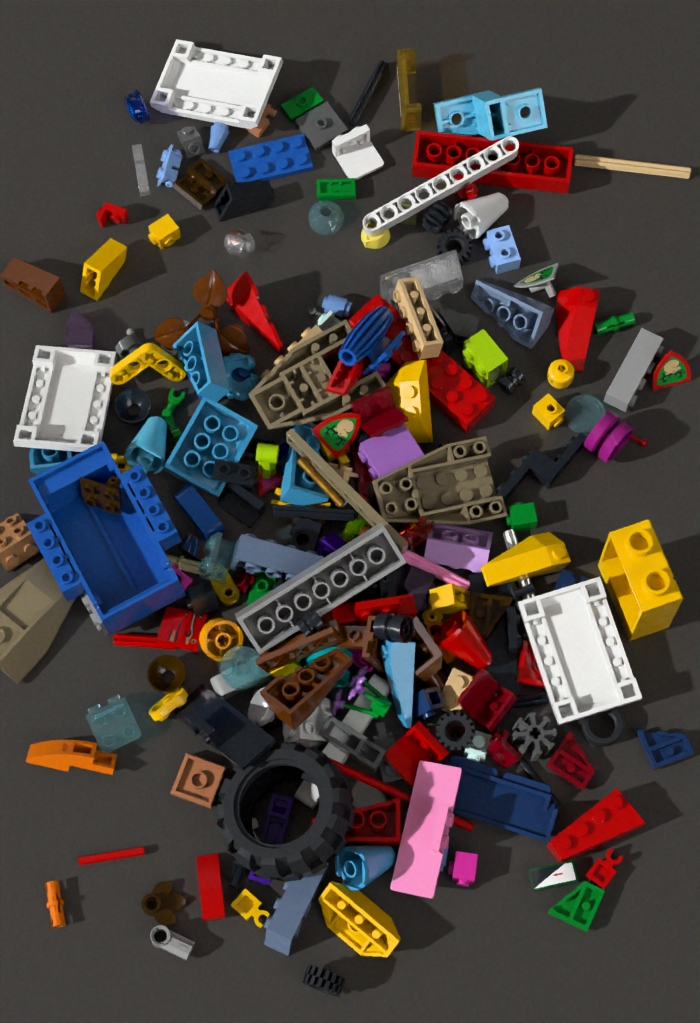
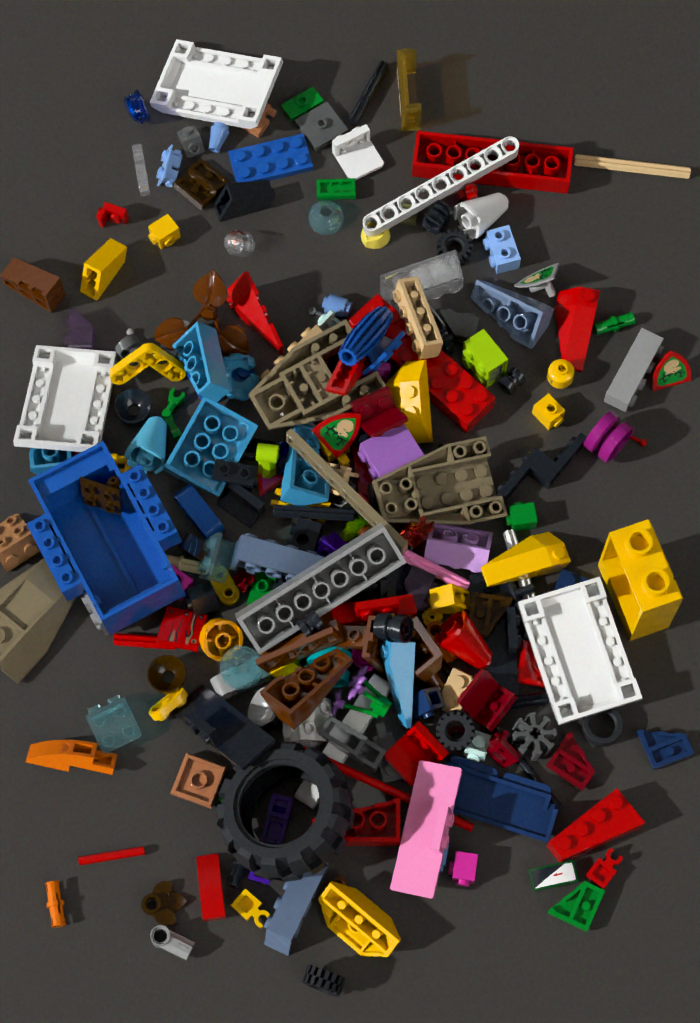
(321, 482): pearl gold bar -> none
(363, 864): dark azure cone -> none
(492, 114): medium azure bracket -> none
(583, 413): clear light blue tile -> none

